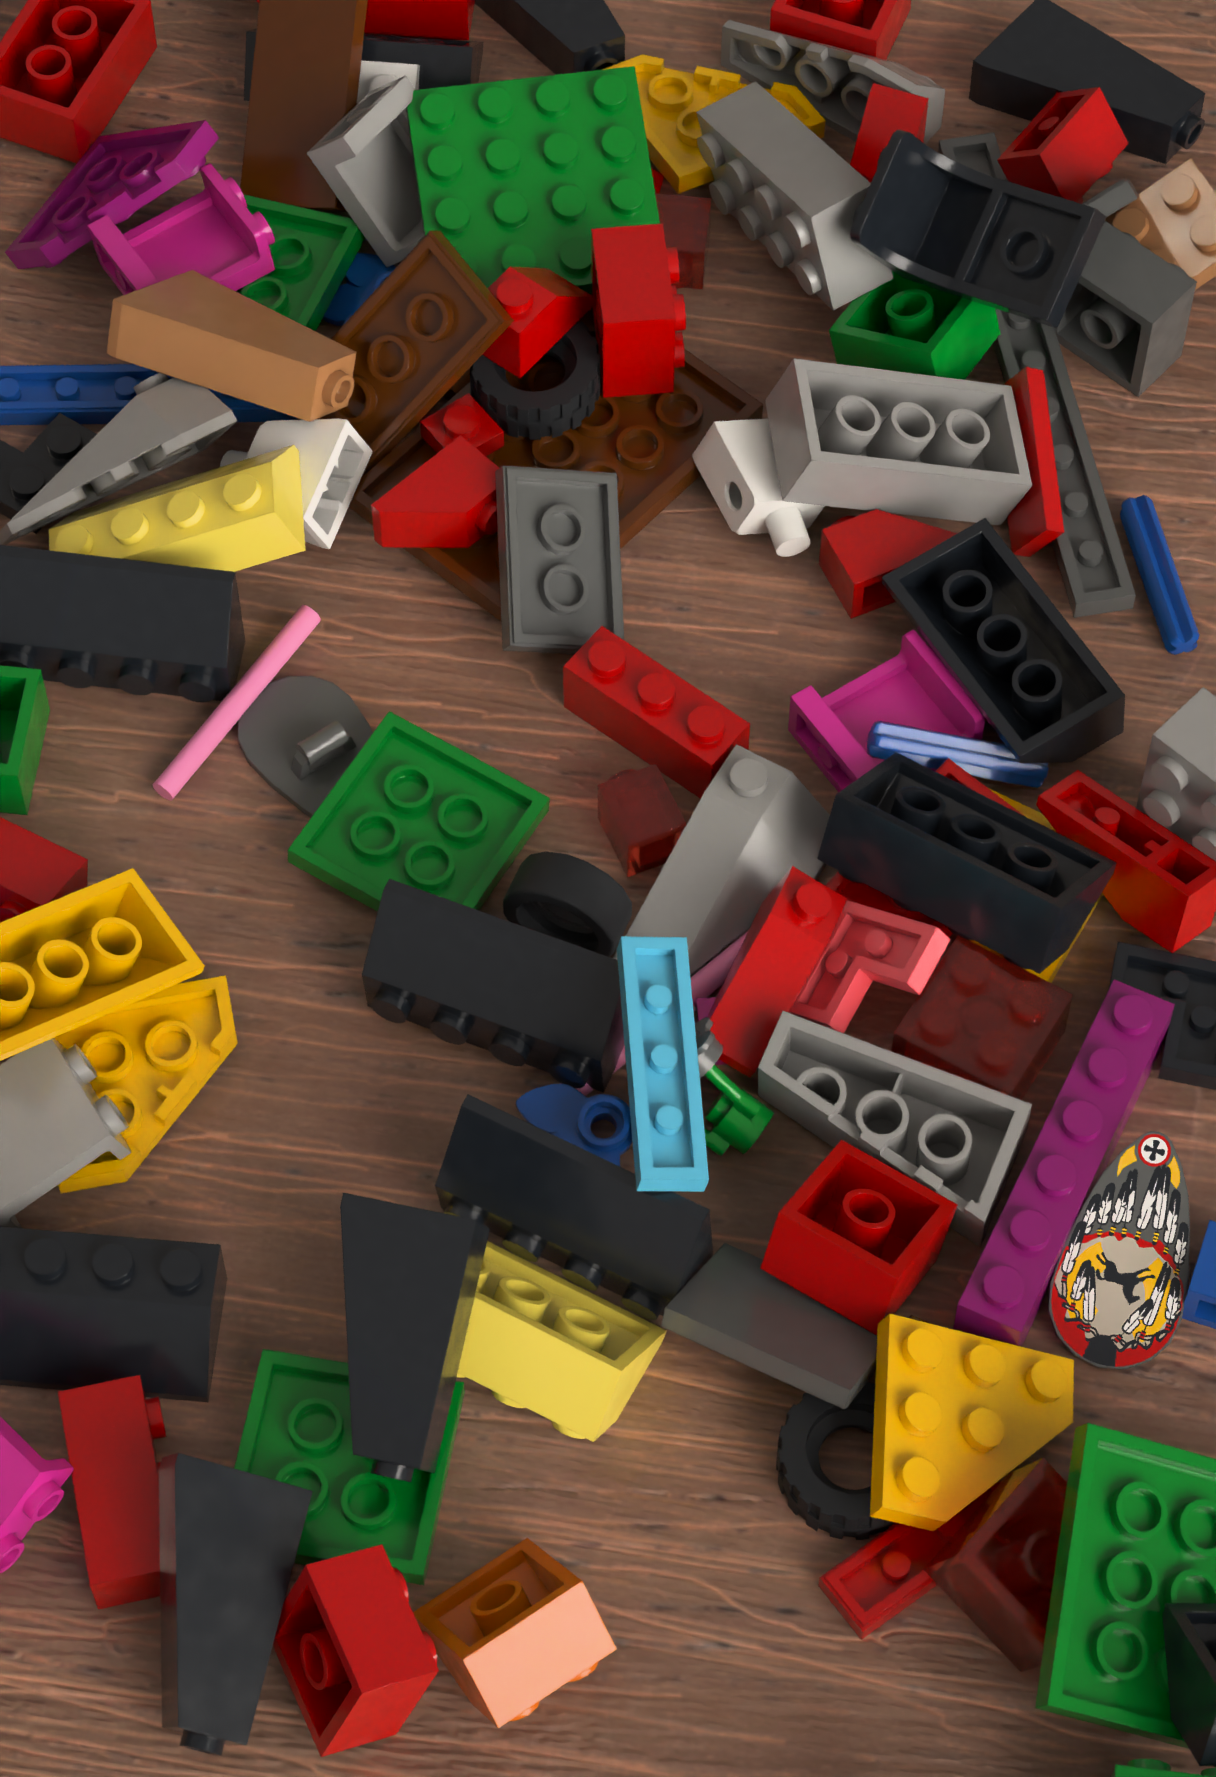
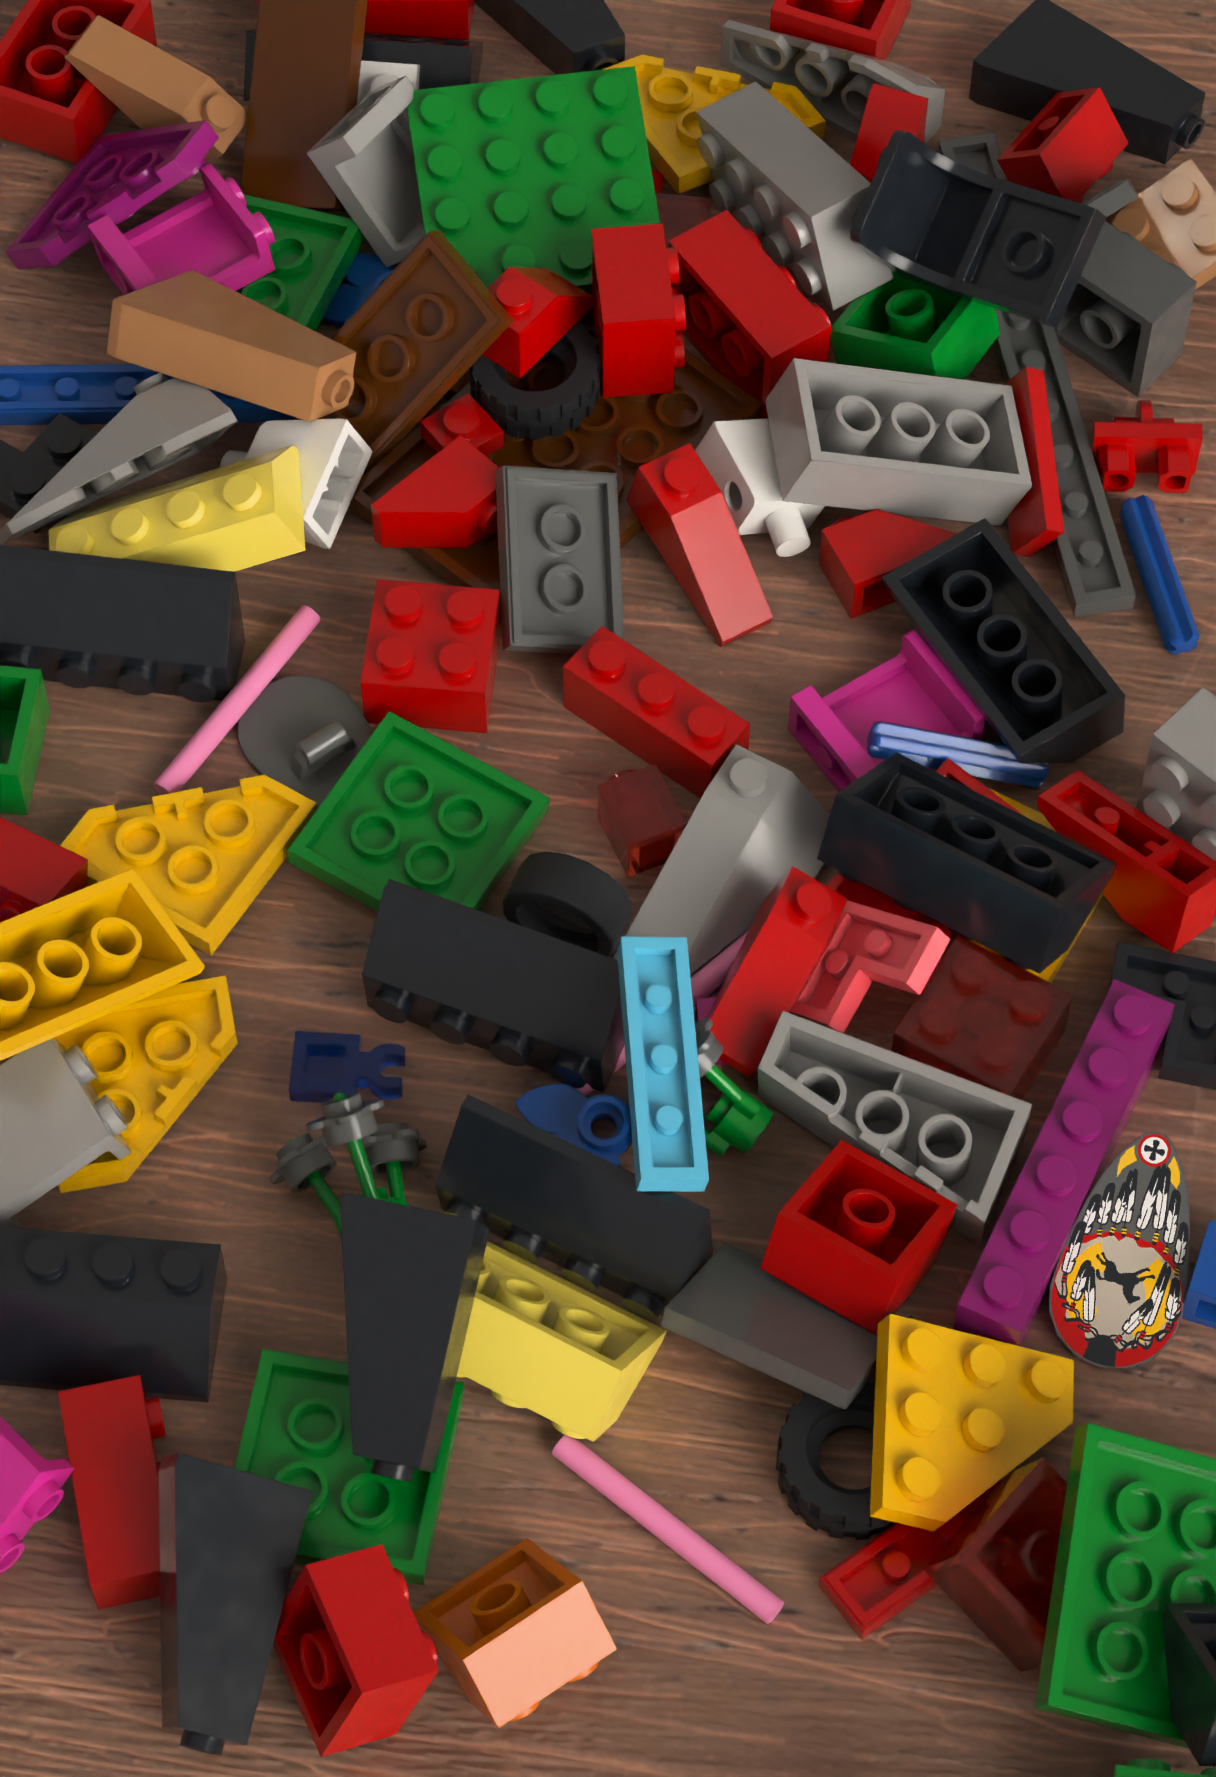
(153, 84): none -> medium nougat slope
(197, 850): none -> yellow plate
(335, 1064): none -> clear blue plate
(346, 1119): none -> dark grey plant
(431, 655): none -> red brick
(668, 1528): none -> bright pink bar
(699, 542): none -> slope
(745, 307): none -> red brick
(1146, 446): none -> red hips

